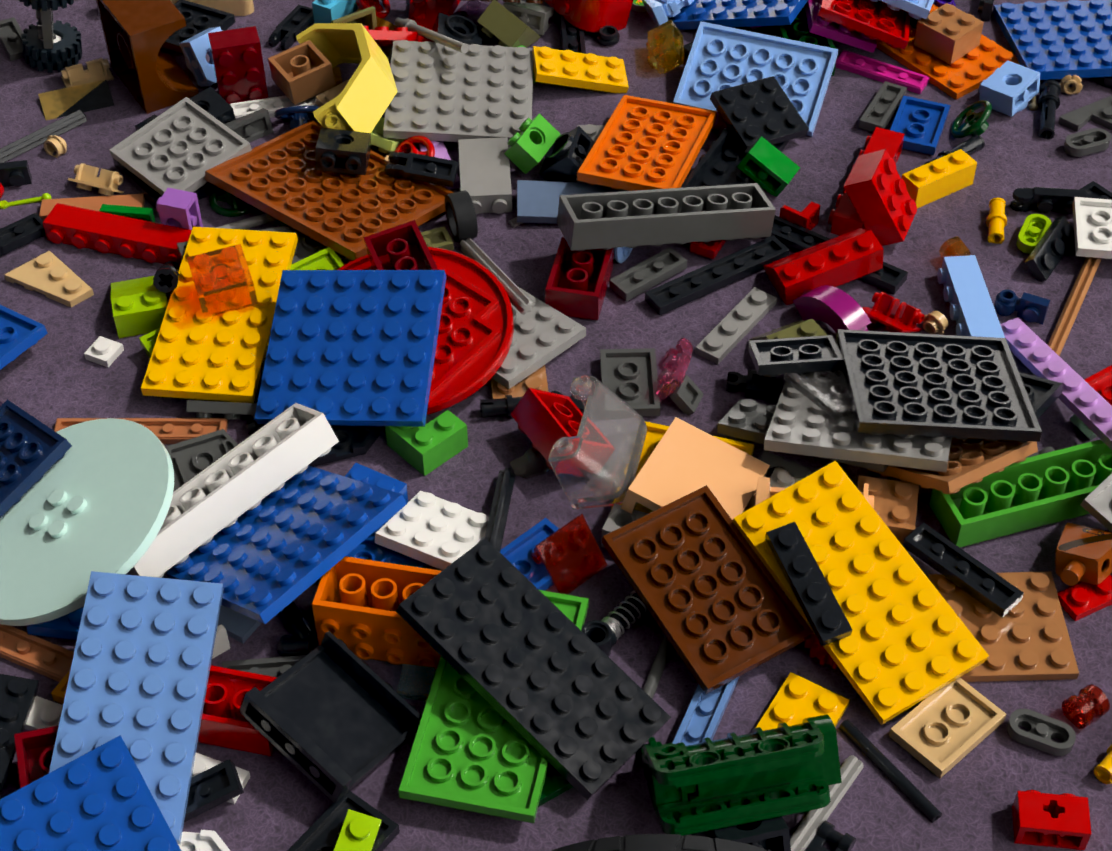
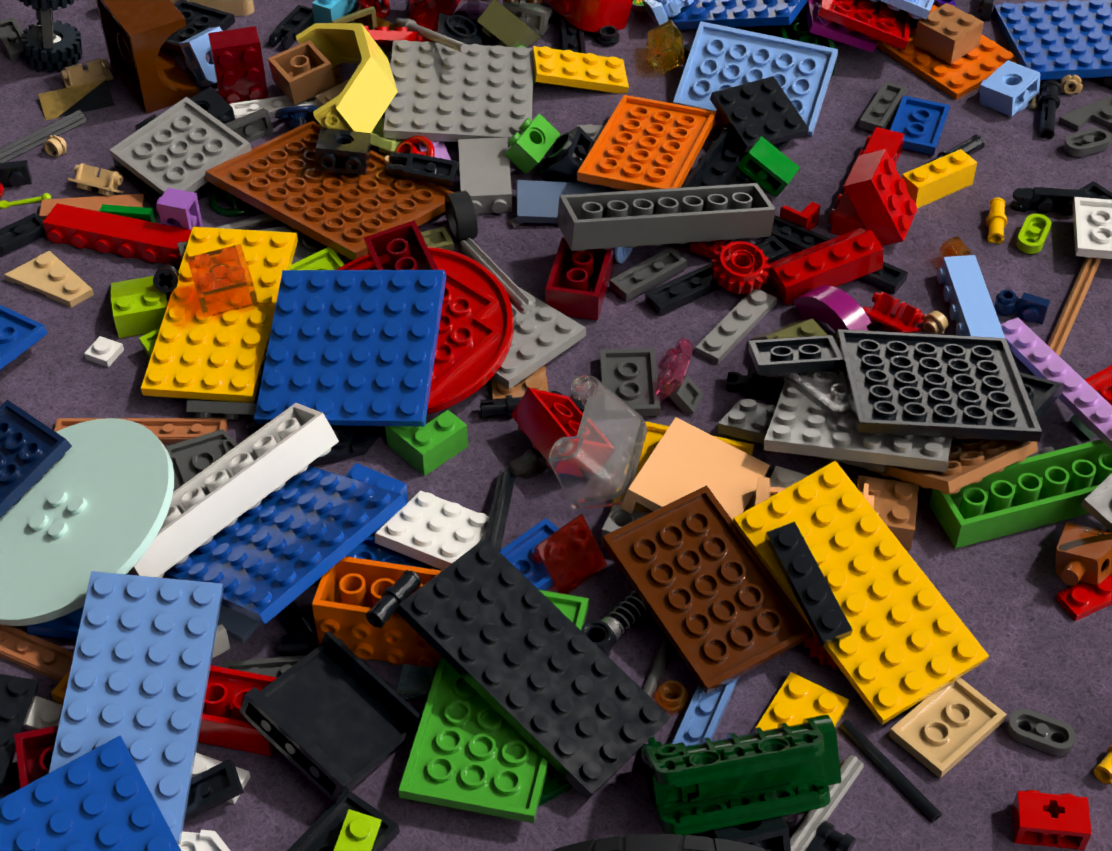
(392, 598): none -> black pin
(675, 689): none -> clear orange plate
(740, 267): none -> red gear
(793, 469): dark grey piece -> none
(881, 71): dark pink tile -> none
(963, 570): black plate -> none
(974, 123): dark green piece -> none
(1024, 643): medium nougat plate -> none
(1050, 249): black plate -> none
(1088, 704): clear red wheel -> none

